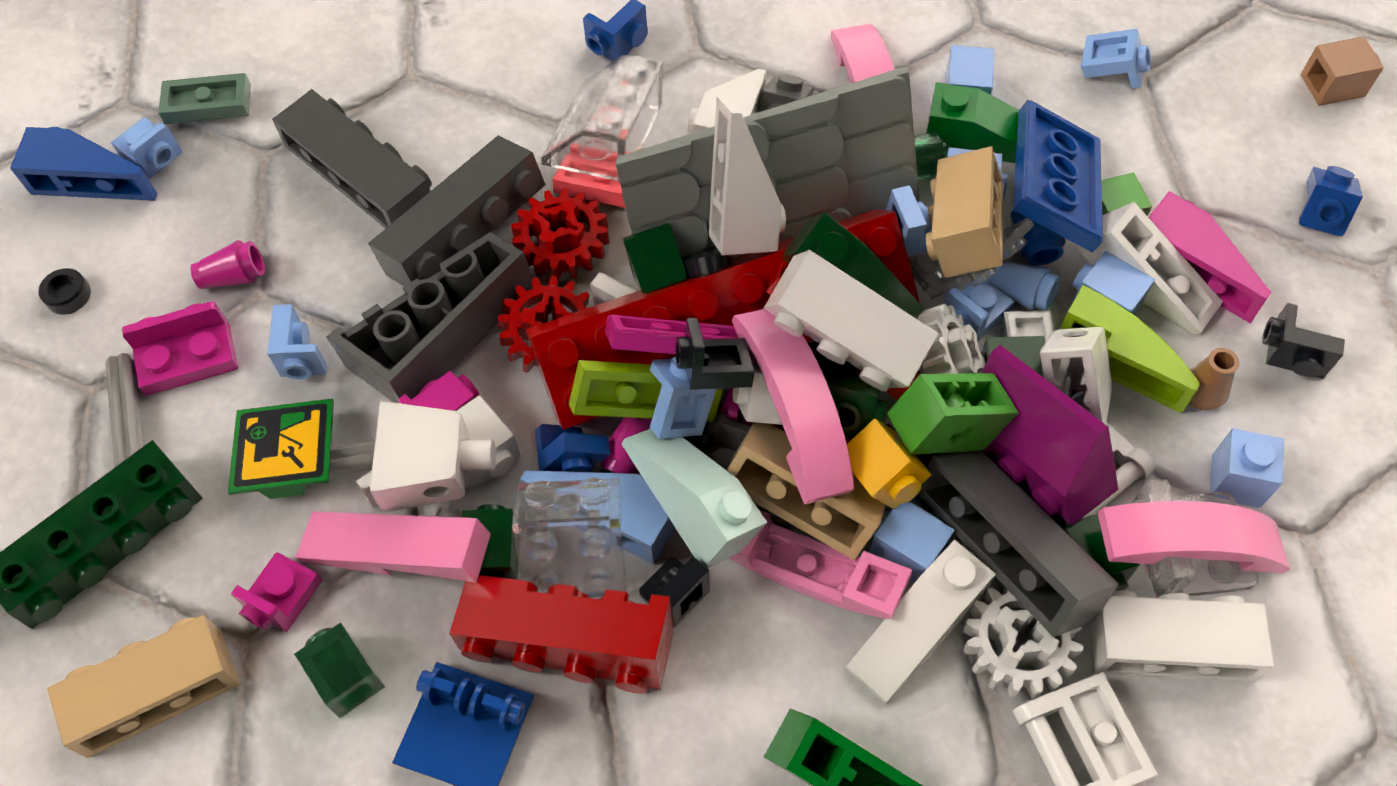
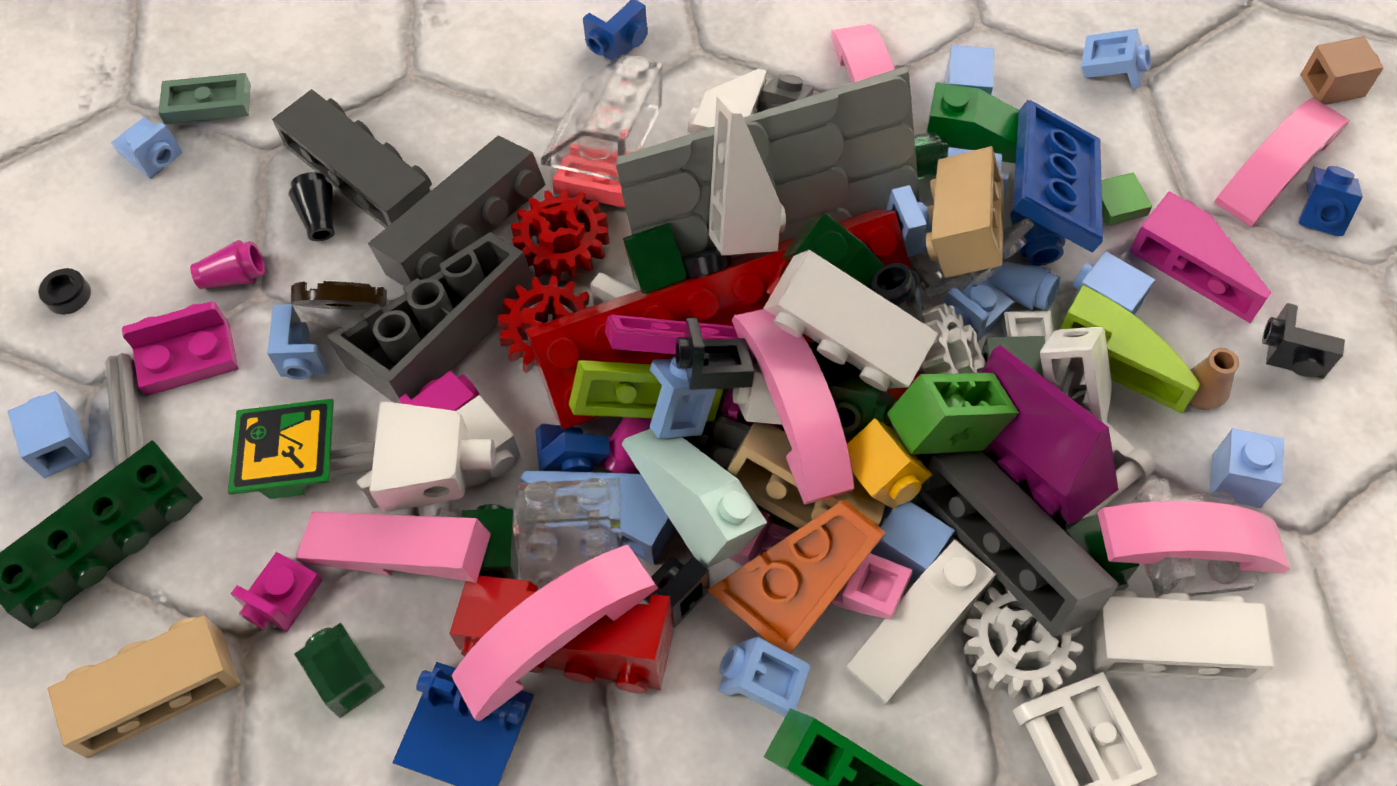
(48, 434): none -> light blue brick
(69, 165): blue slope -> none
(314, 204): none -> black cone
(338, 295): none -> dark brown tile
(546, 623): none -> bright pink slope
(763, 674): none -> light blue bracket
(800, 576): none -> orange wing
(900, 287): none -> black cone
(1177, 288): white slope -> none
(1280, 160): none -> bright pink slope

